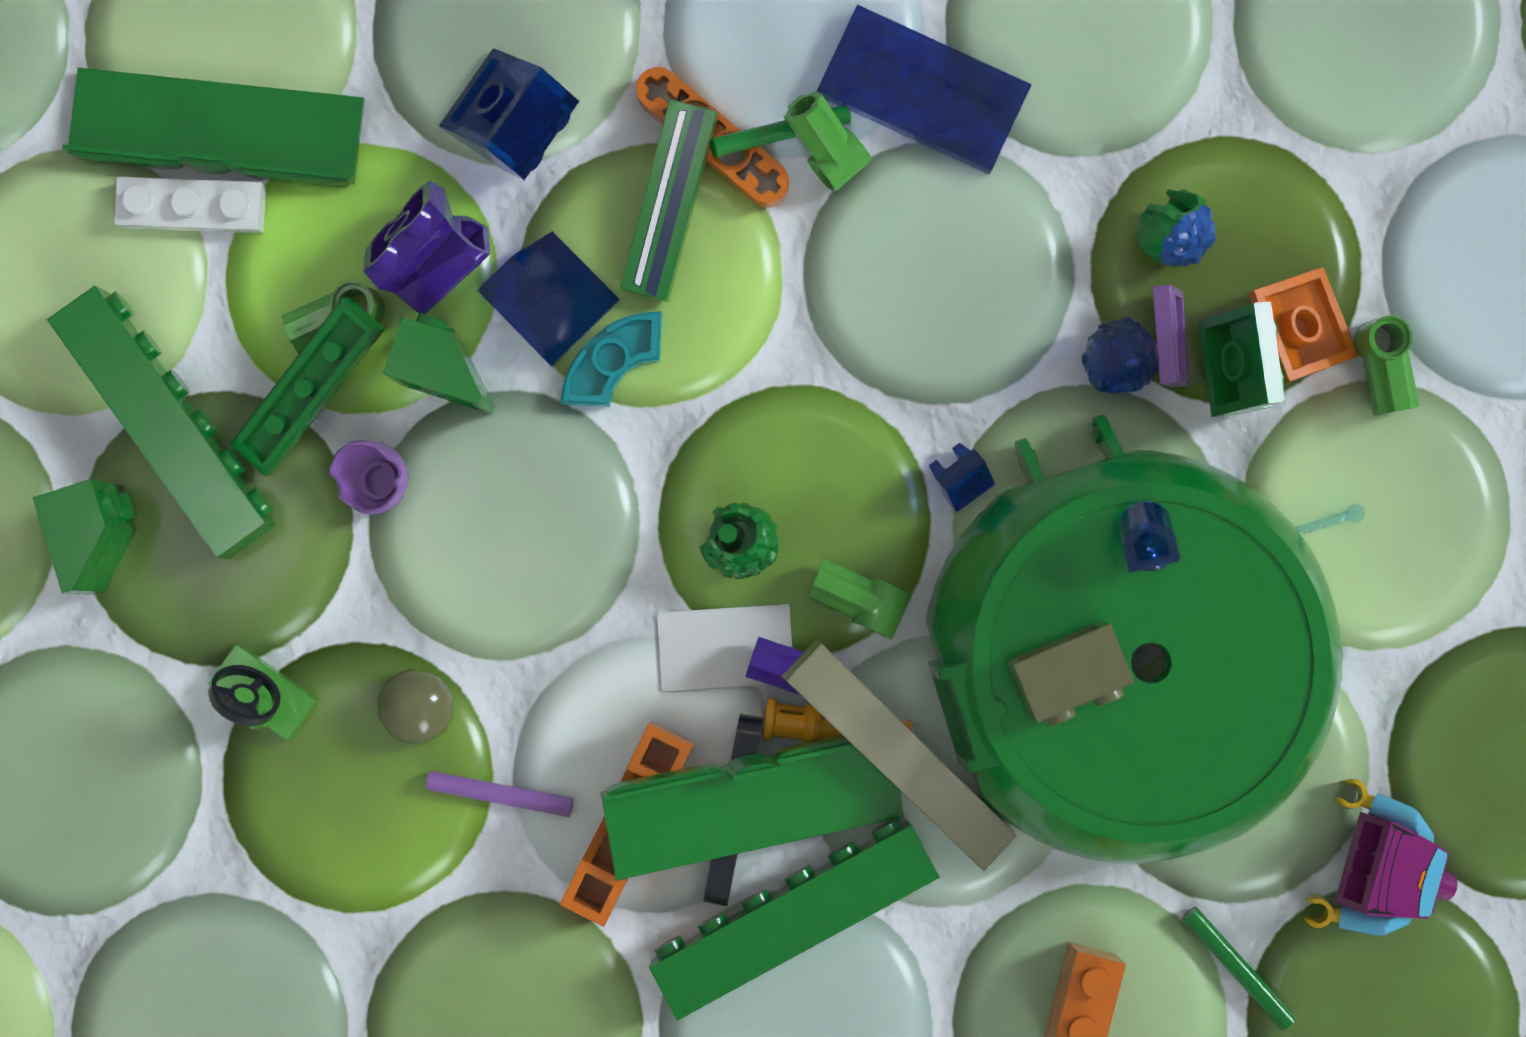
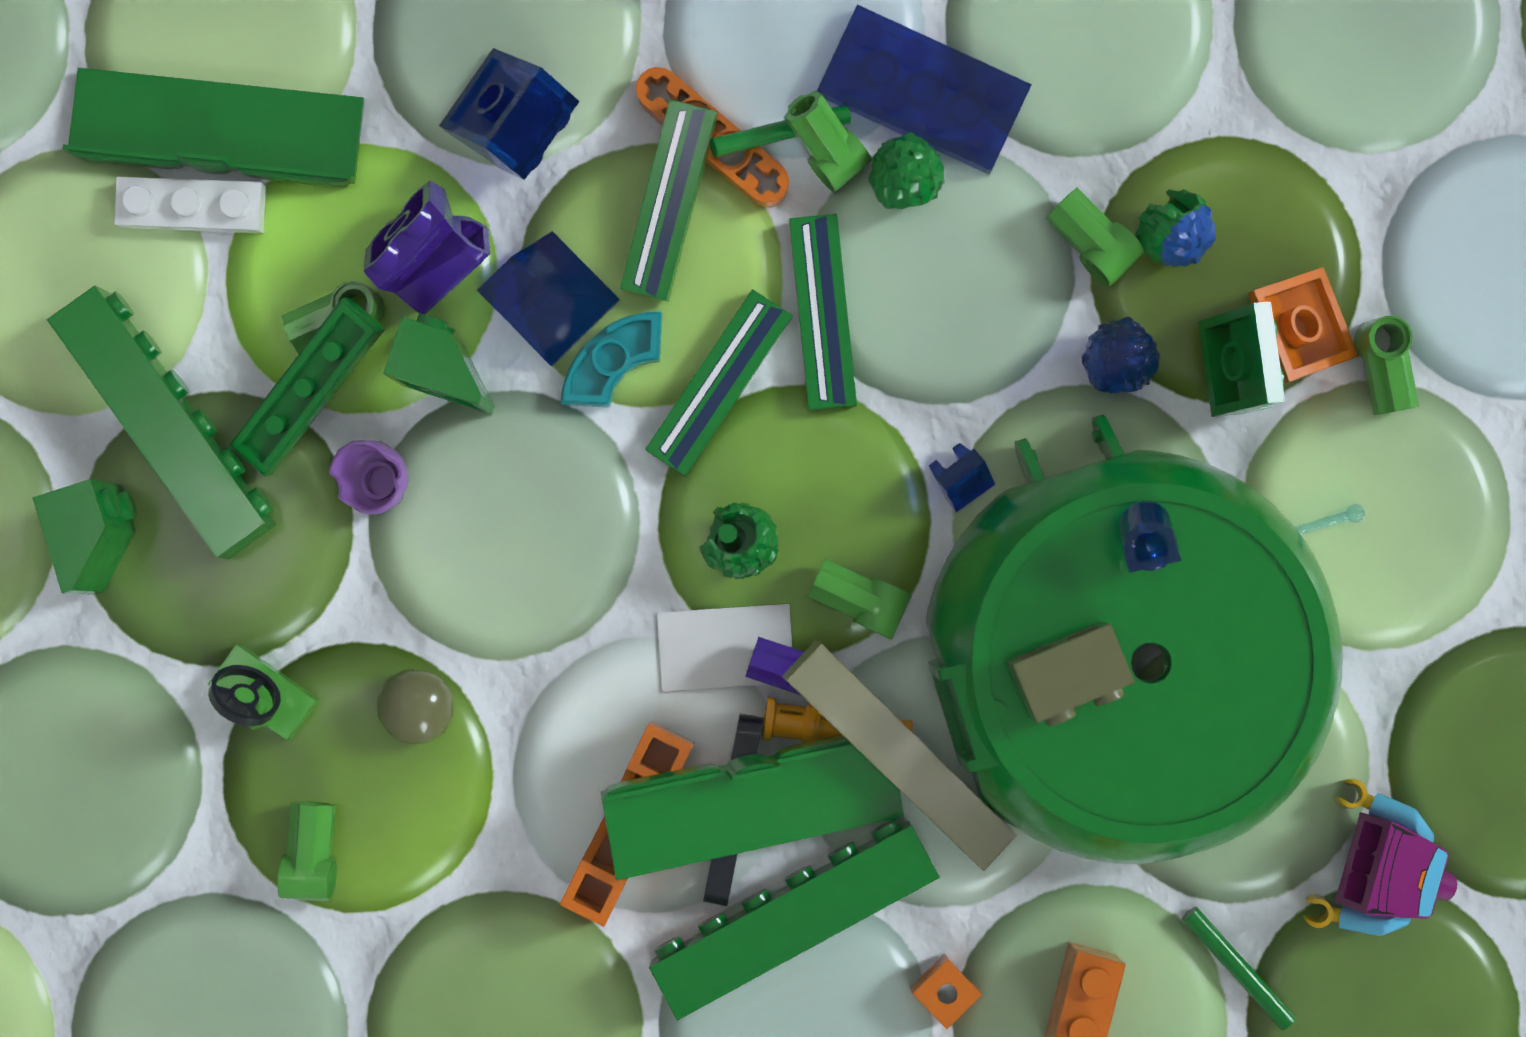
(308, 866): none -> bright green piece
(499, 794): medium lavender piece -> none
(719, 383): none -> tile
(822, 312): none -> tile
(906, 172): none -> green piece
(939, 974): none -> orange piece
(1103, 246): none -> bright green piece
(1171, 336): medium lavender tile -> none

